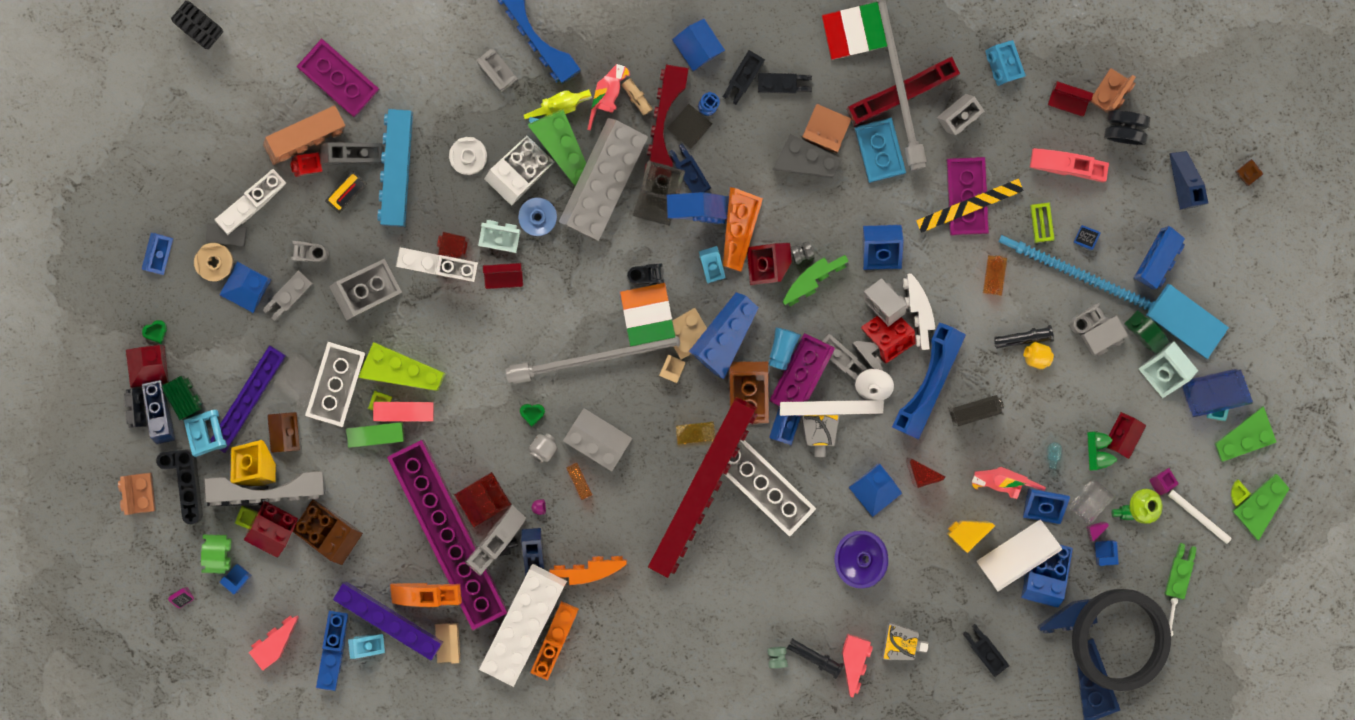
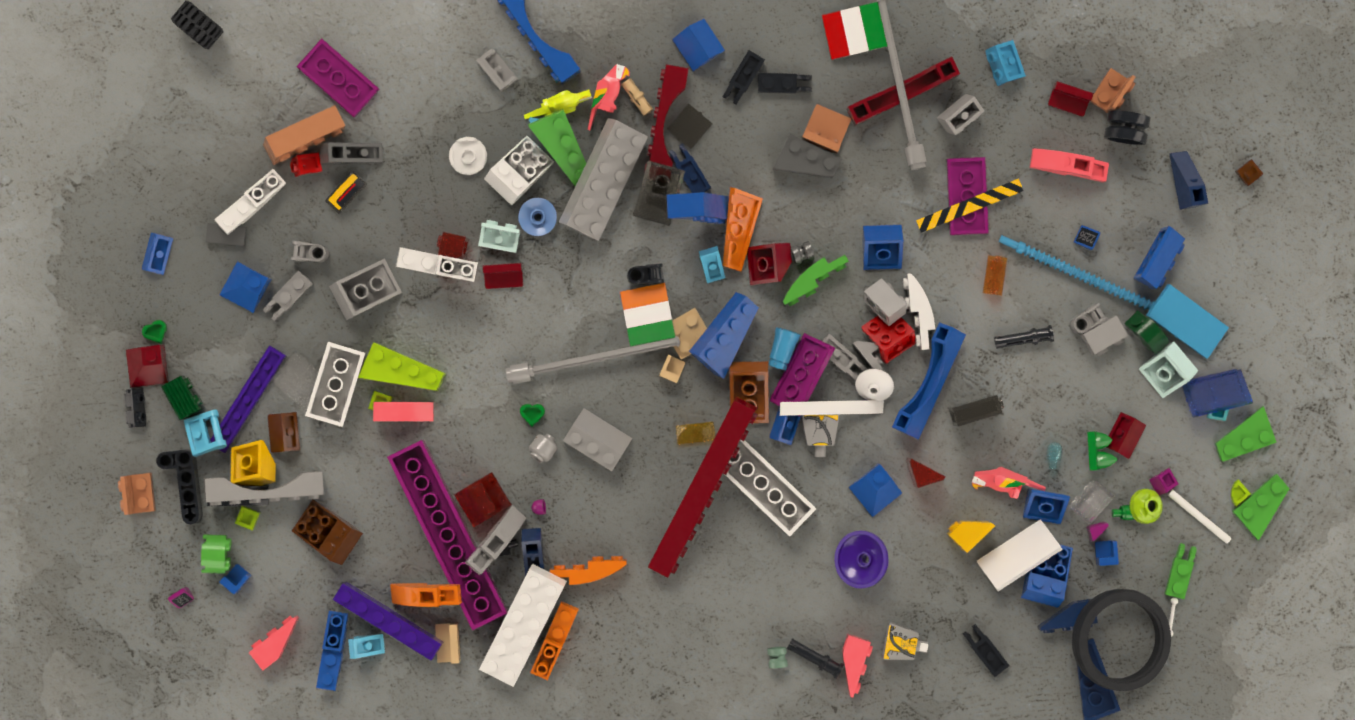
(158, 413): dark blue slope -> none
(205, 254): tan plate -> none
(271, 529): dark red slope -> none
(375, 434): bright green slope -> none
(396, 168): dark azure brick -> none
(579, 481): clear orange piece -> none
(705, 106): blue wheel -> none
(880, 150): dark azure tile -> none
(1038, 355): yellow head -> none
(1041, 219): lime tile -> none

